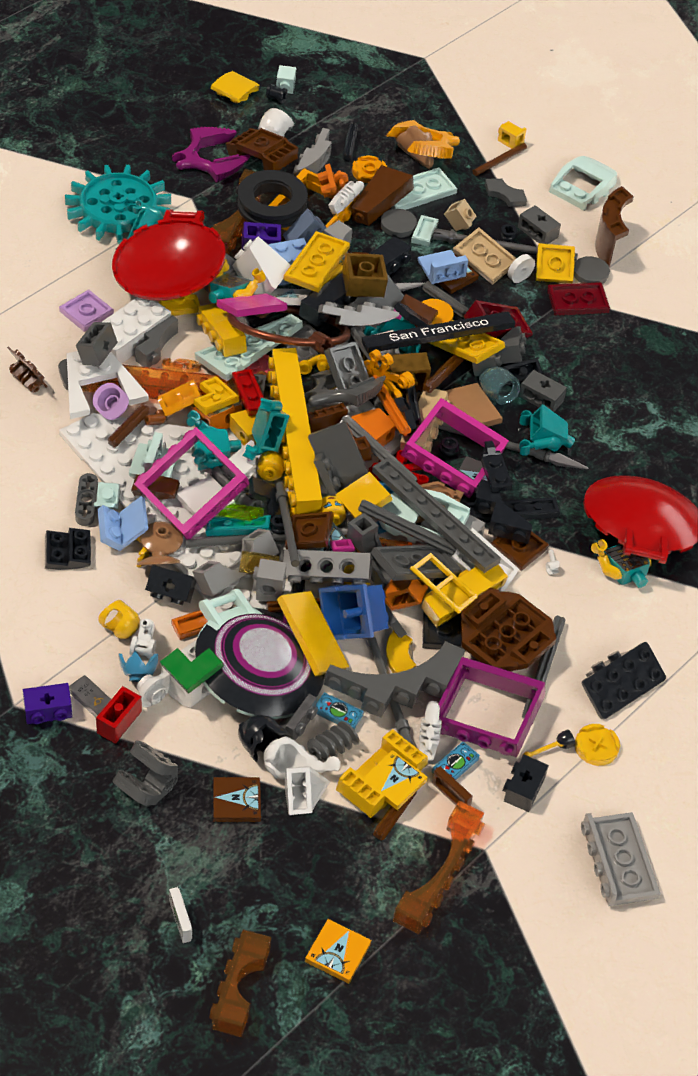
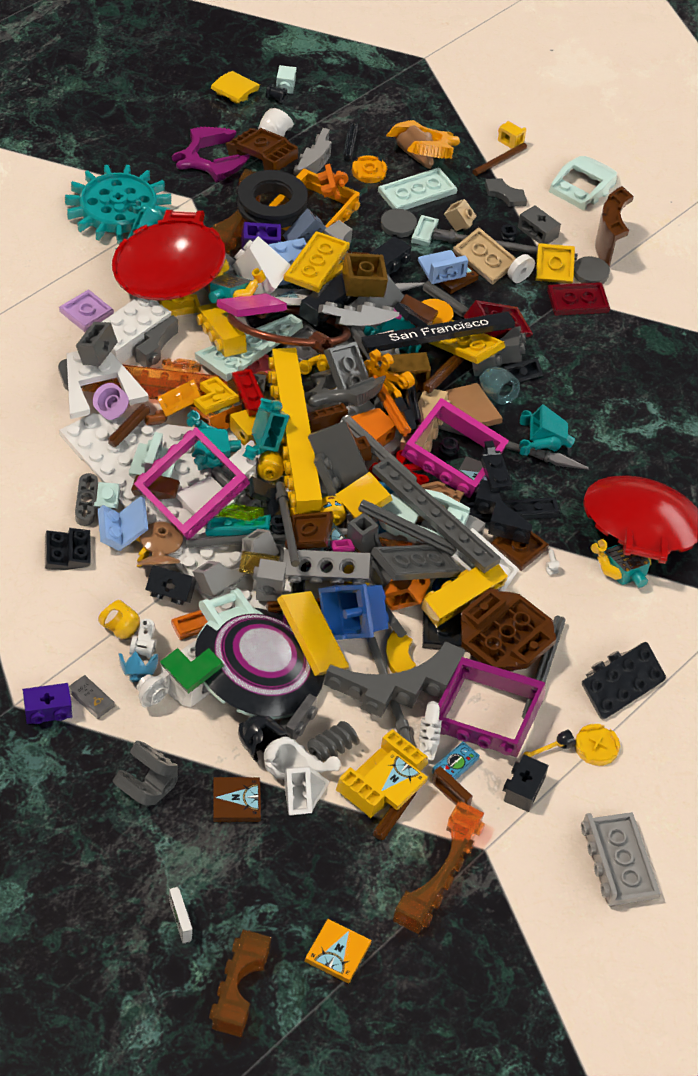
(26, 372): reddish brown hinge -> none
(119, 714): red brick -> none
(338, 710): dark azure tile -> none
(345, 196): white hinge -> none
(380, 194): reddish brown slope -> none
(451, 577): yellow window -> none
(542, 390): dark grey brick -> none

